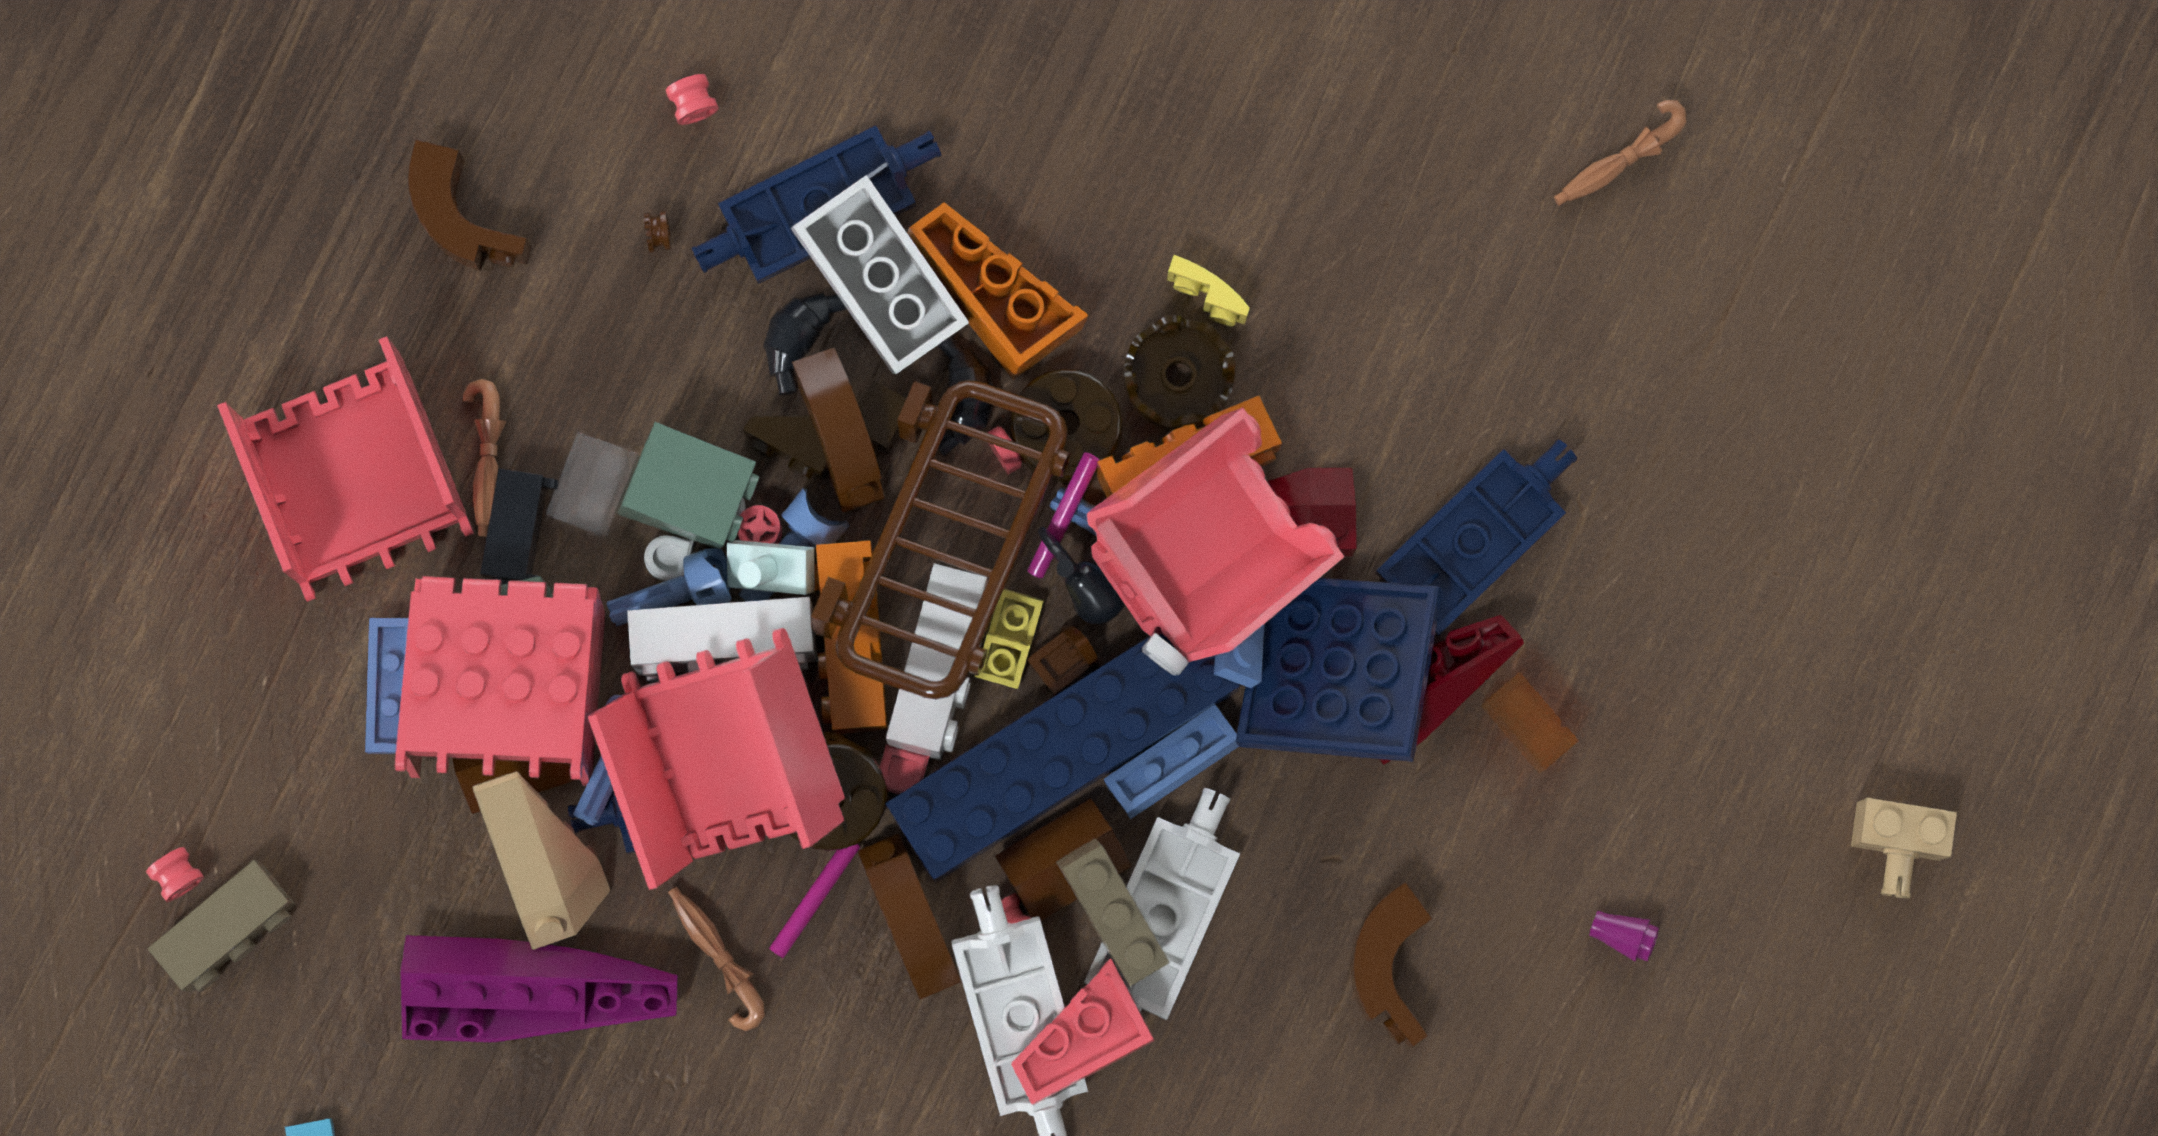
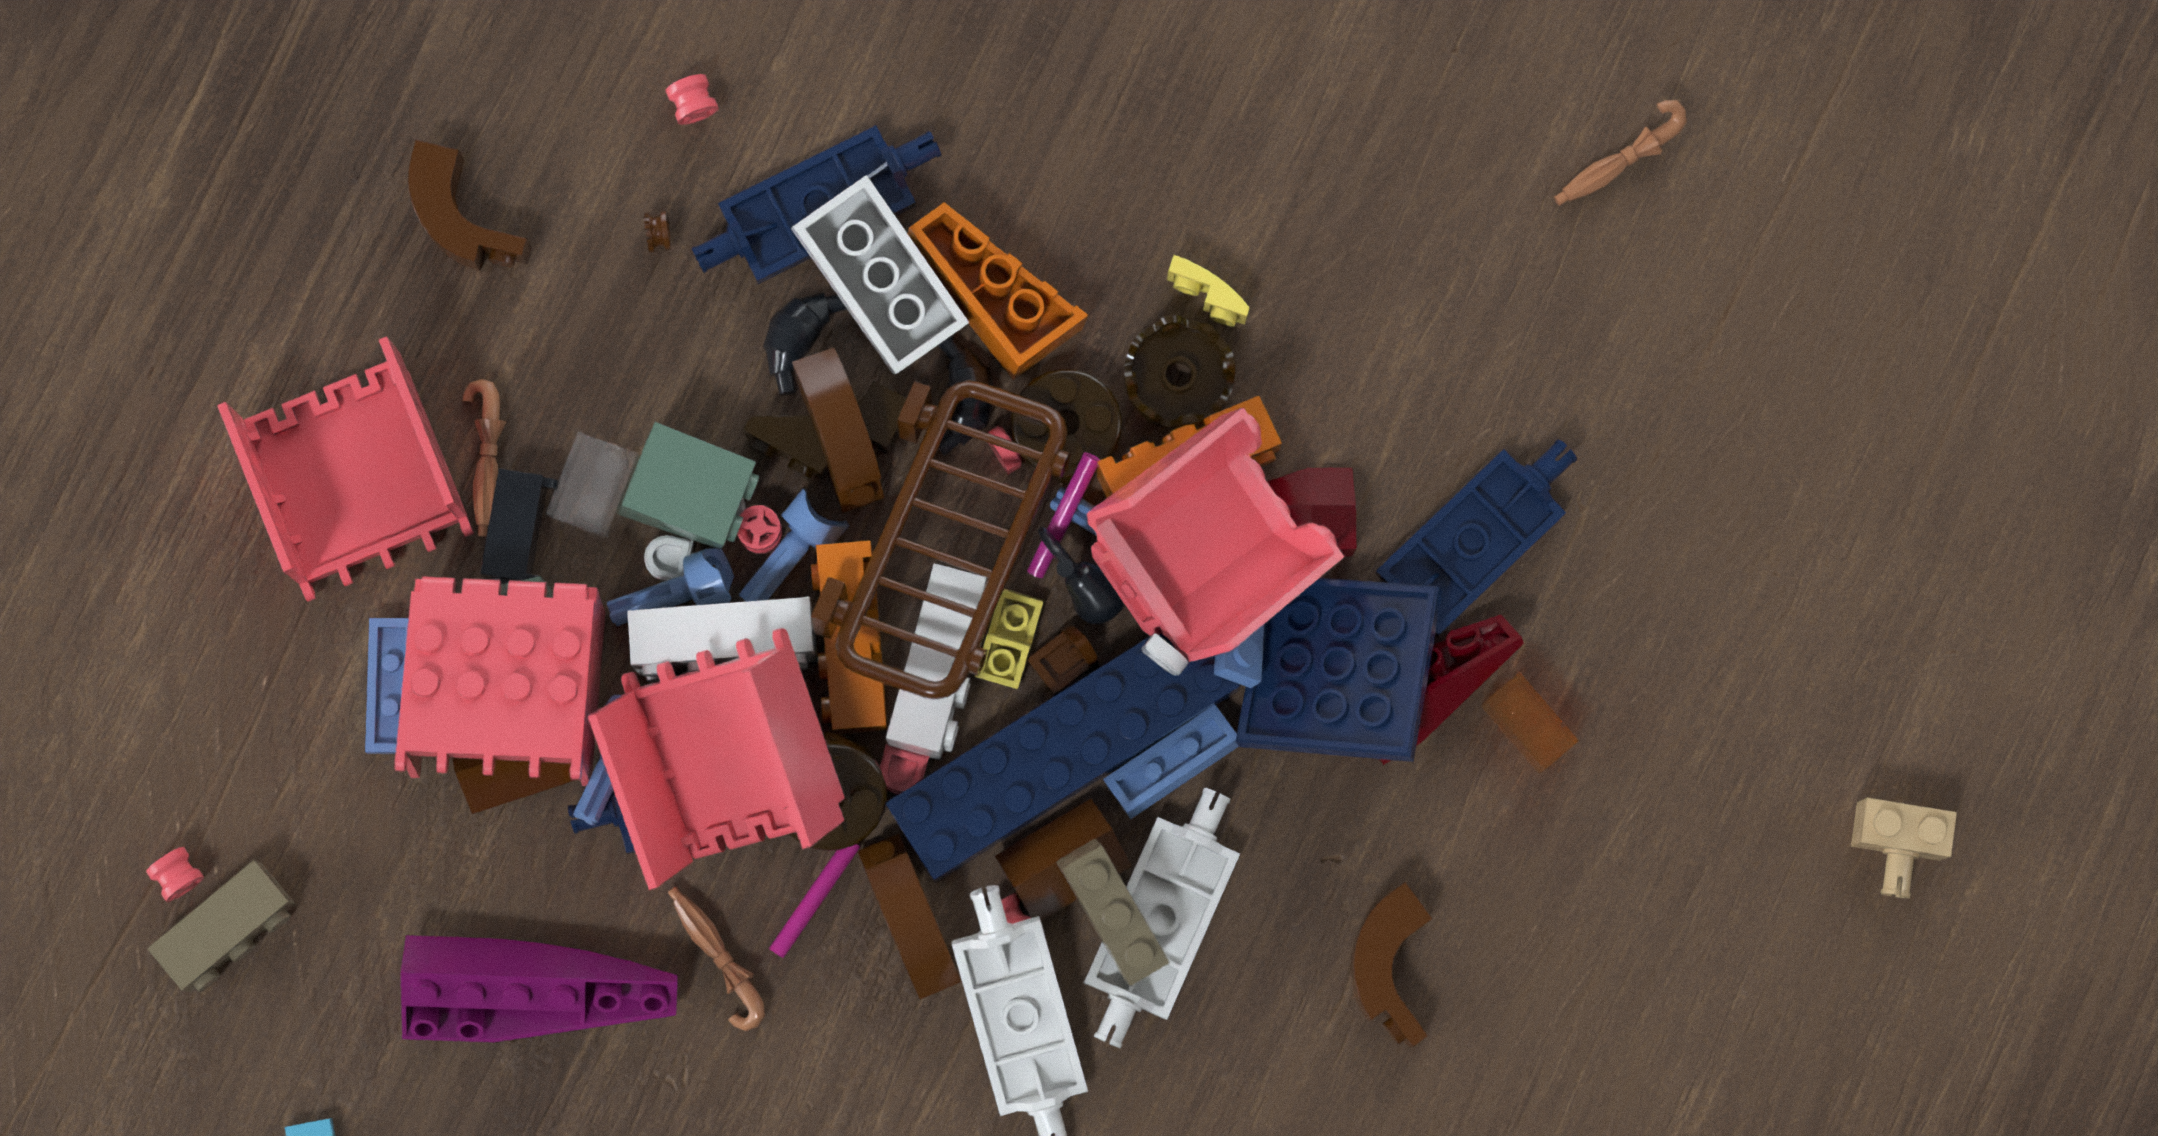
(545, 864): tan wedge -> none
(770, 567): light aqua tile -> none
(1084, 1038): coral wing -> none
(1625, 934): magenta cone -> none

